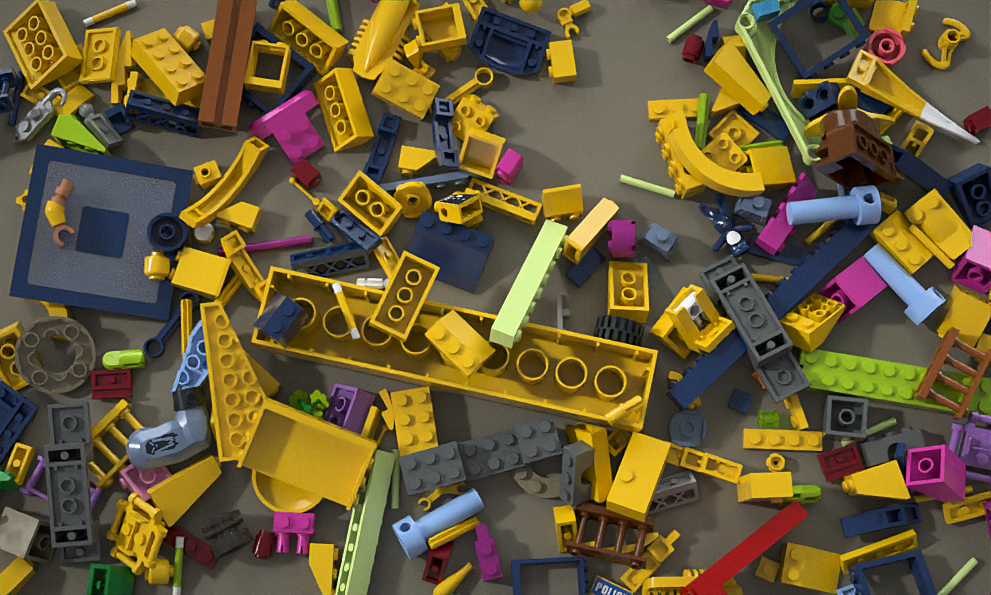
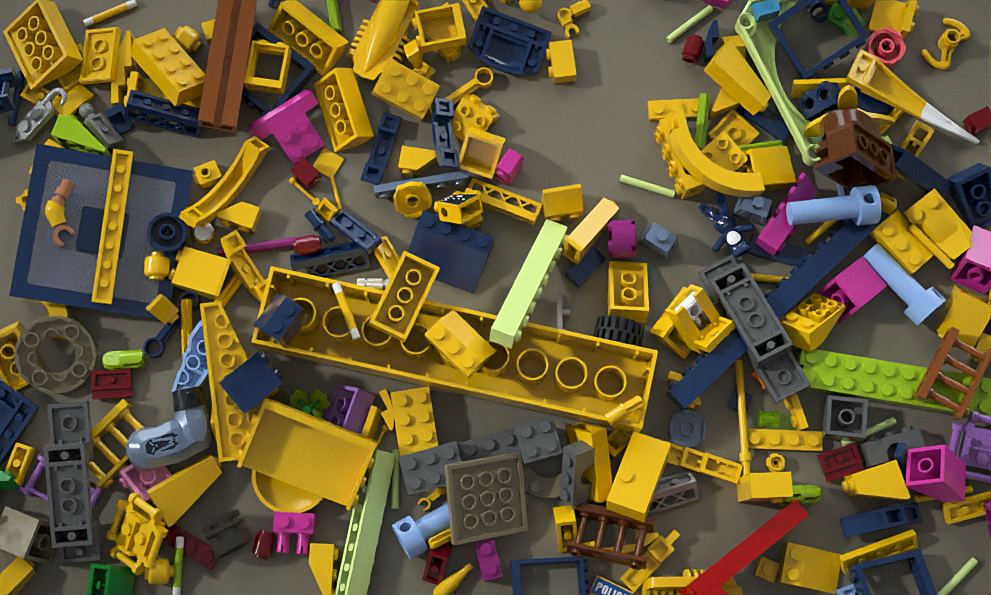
(112, 227): none -> yellow plate
(163, 309): none -> yellow slope
(251, 382): none -> dark blue slope
(307, 245): none -> dark red brick
(328, 164): none -> yellow piece
(371, 204): yellow slope -> none
(486, 498): none -> dark tan plate
(745, 456): none -> yellow bar

